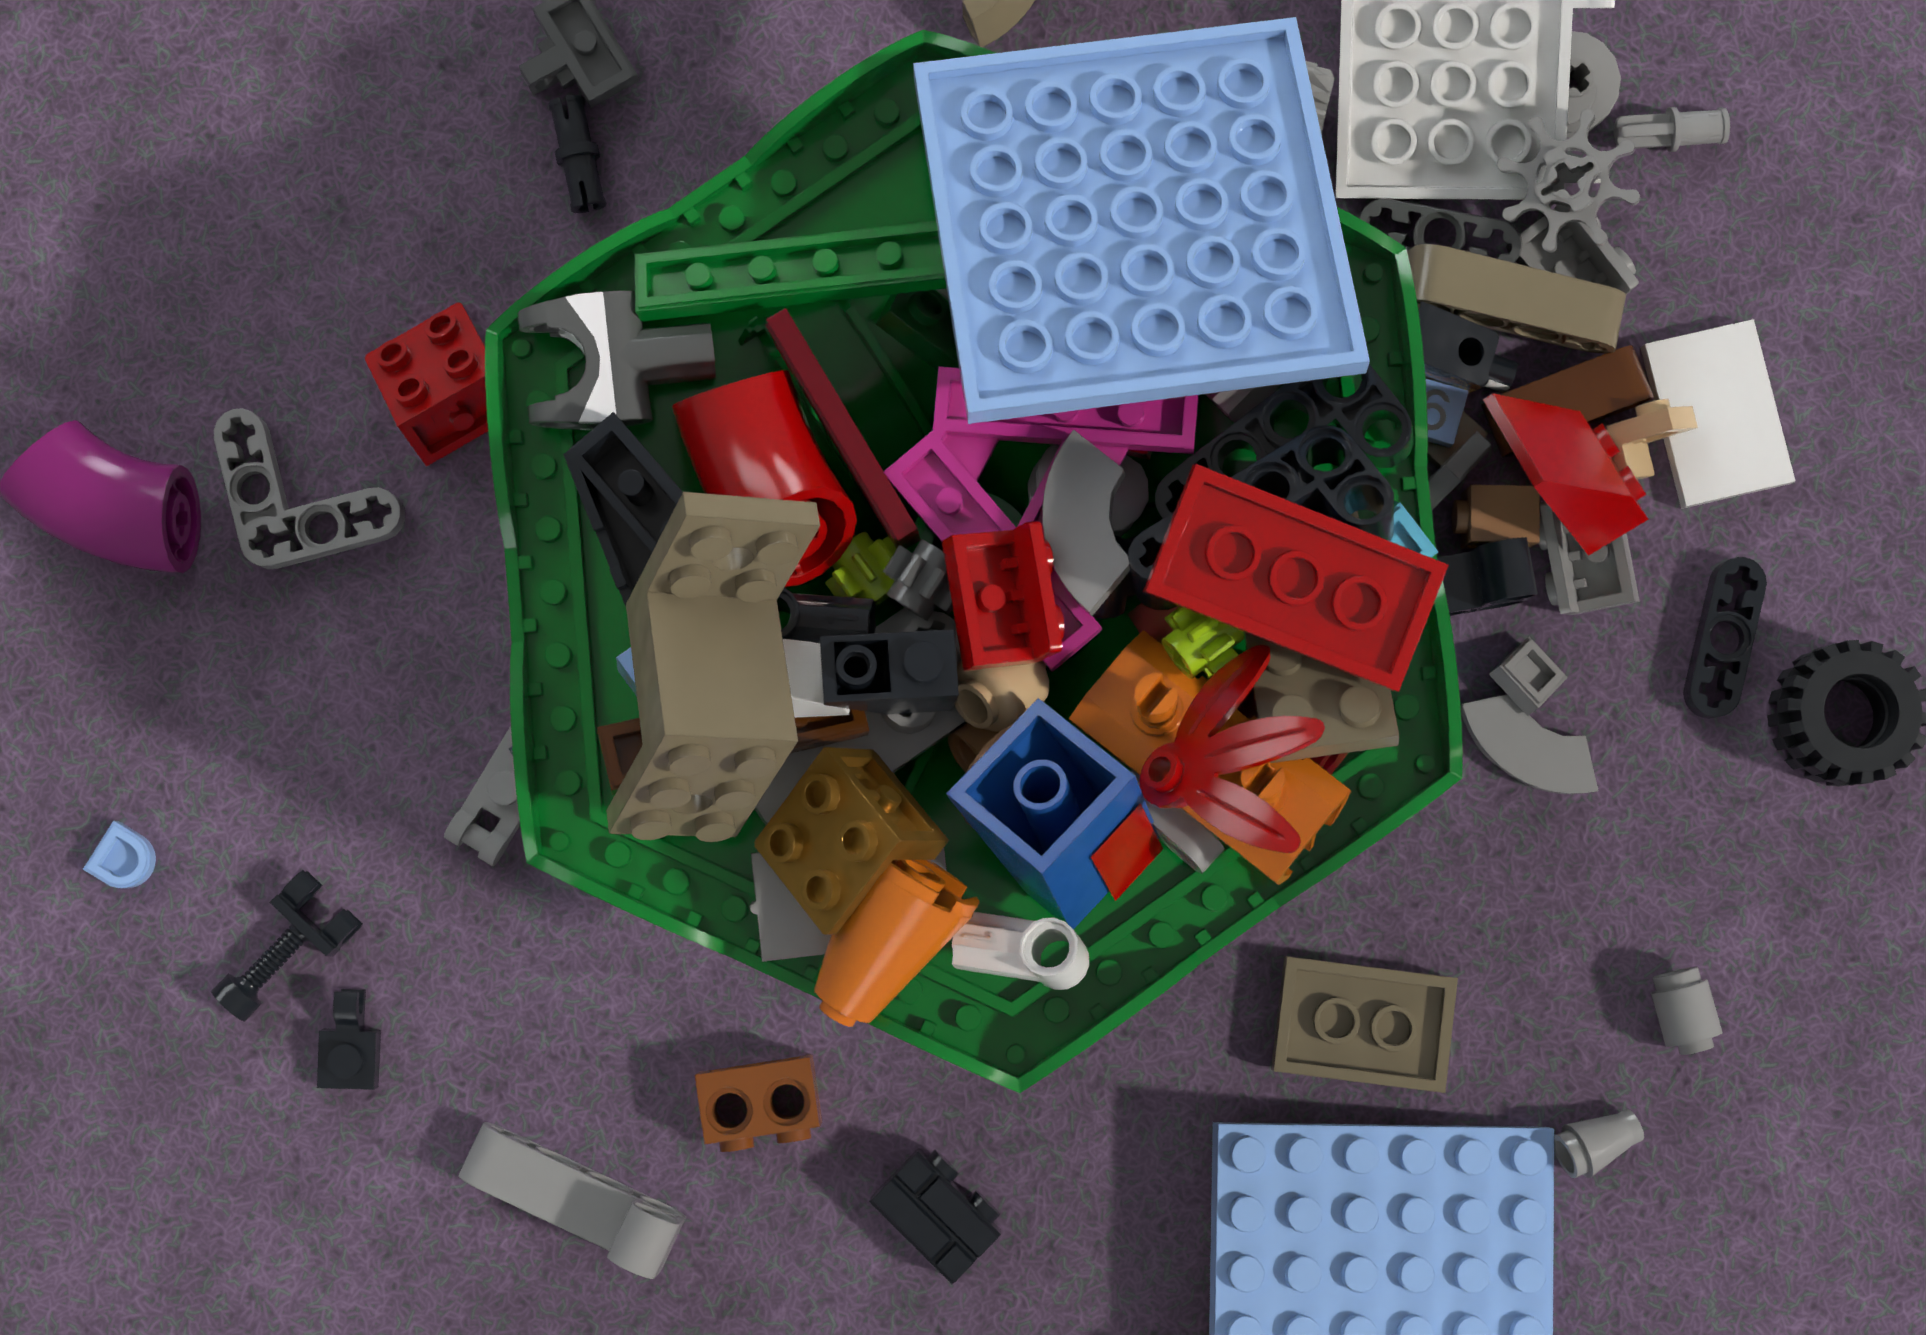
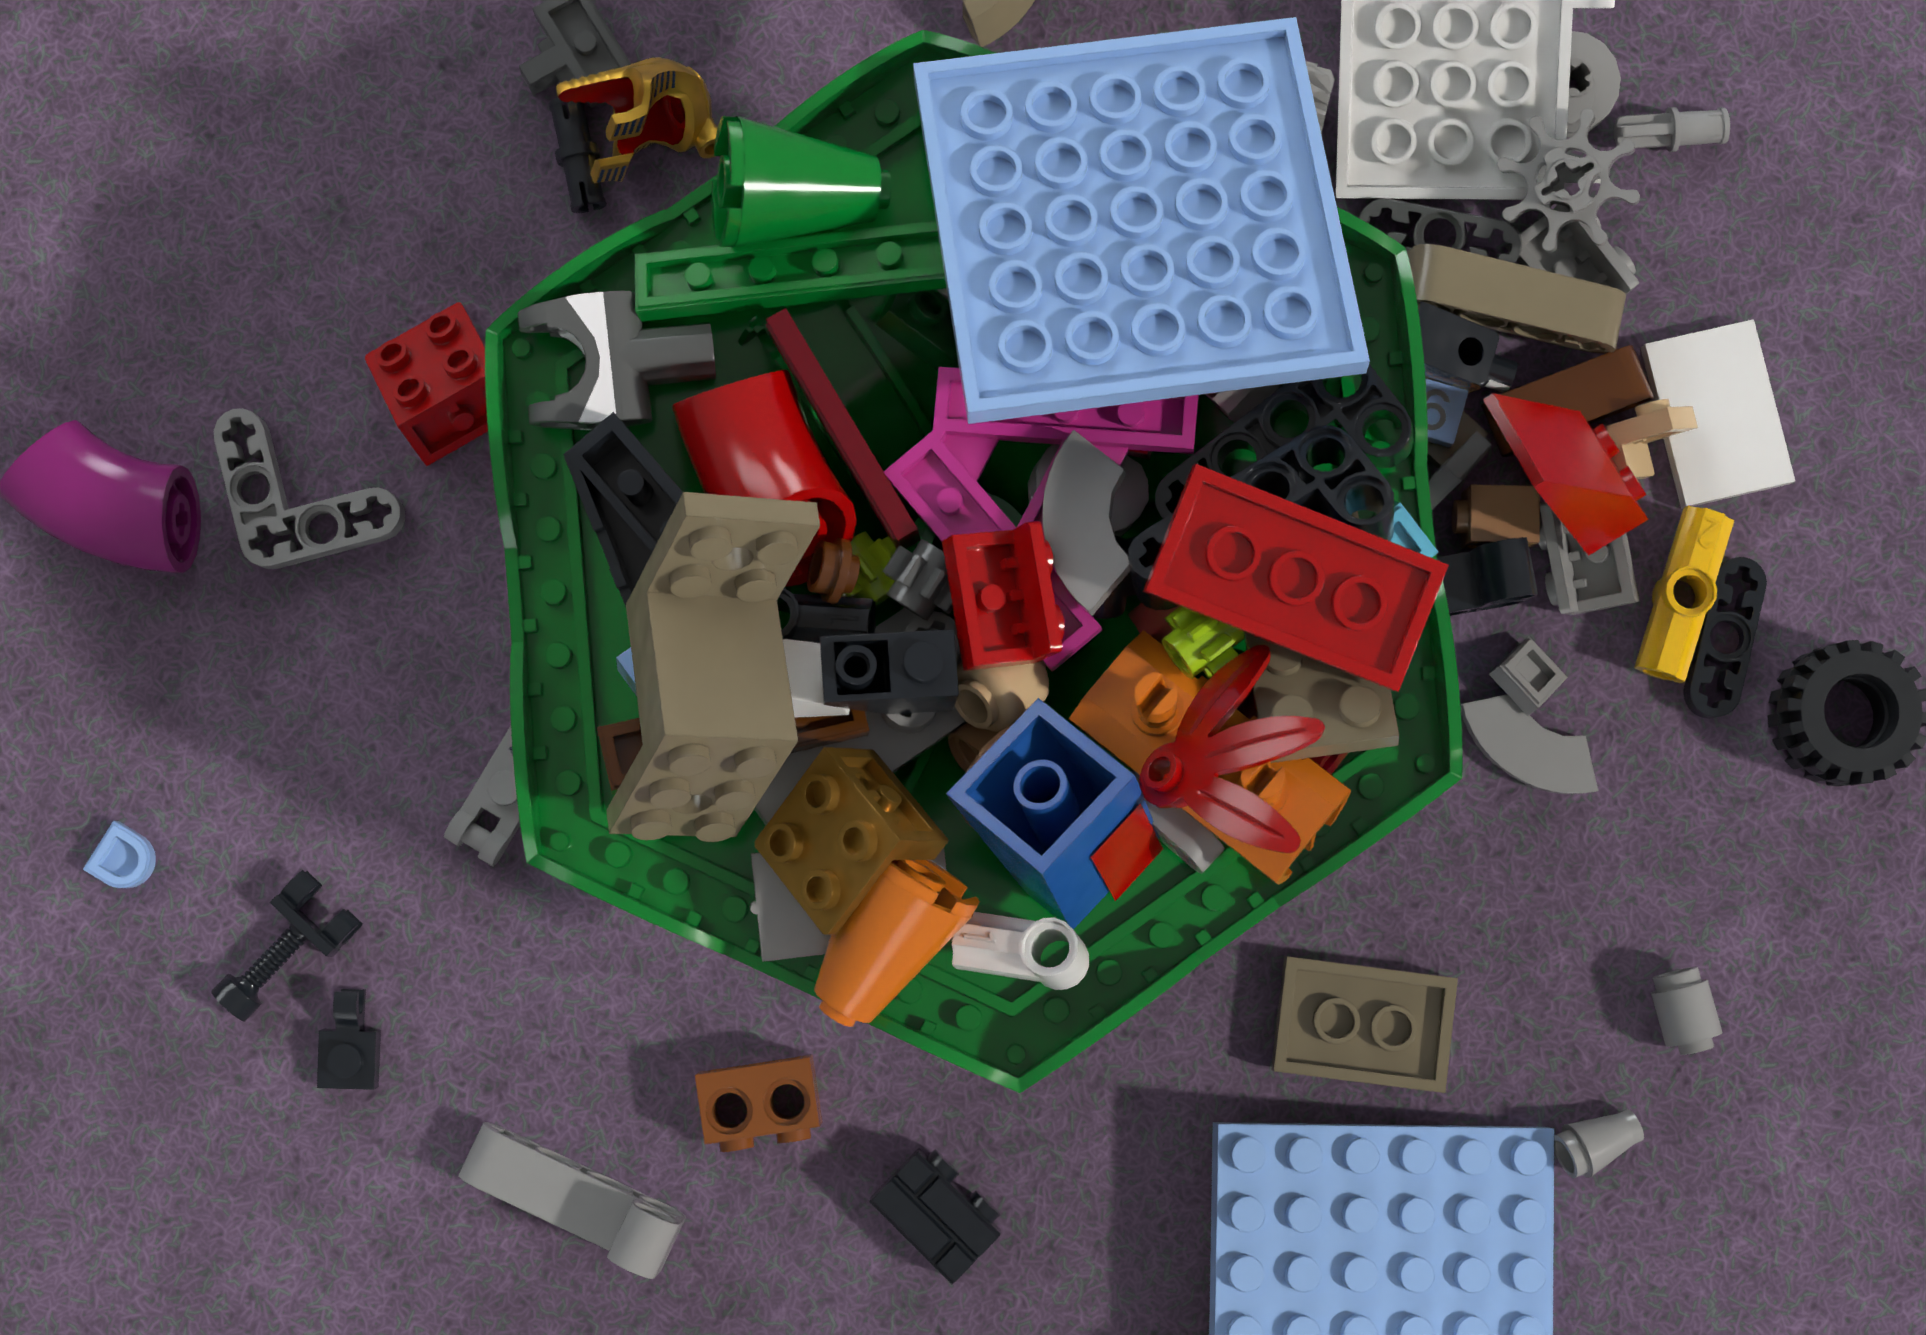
(650, 105): none -> pearl gold piece
(789, 184): none -> green cone
(833, 569): none -> reddish brown plate
(1695, 560): none -> yellow piece

